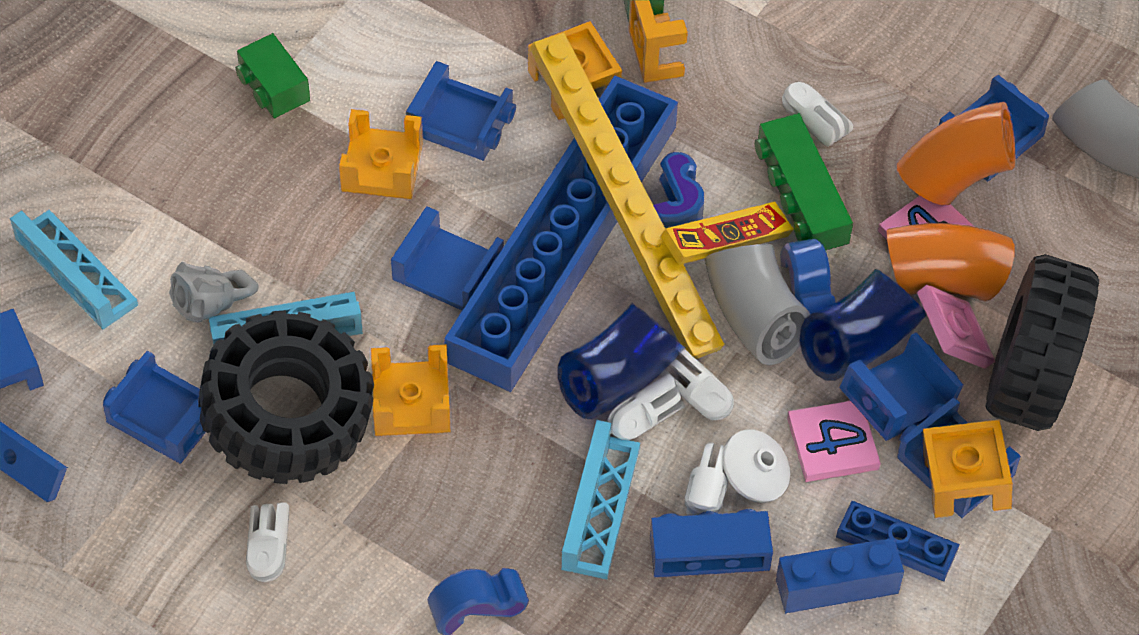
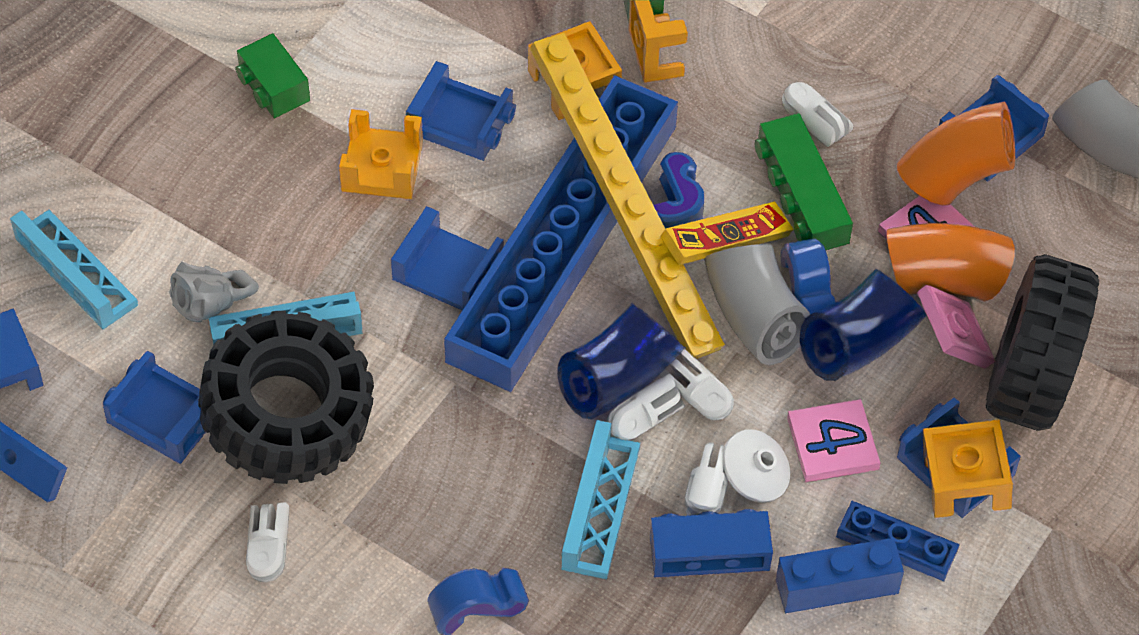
(410, 394): light orange panel -> none
(901, 388): blue panel -> none

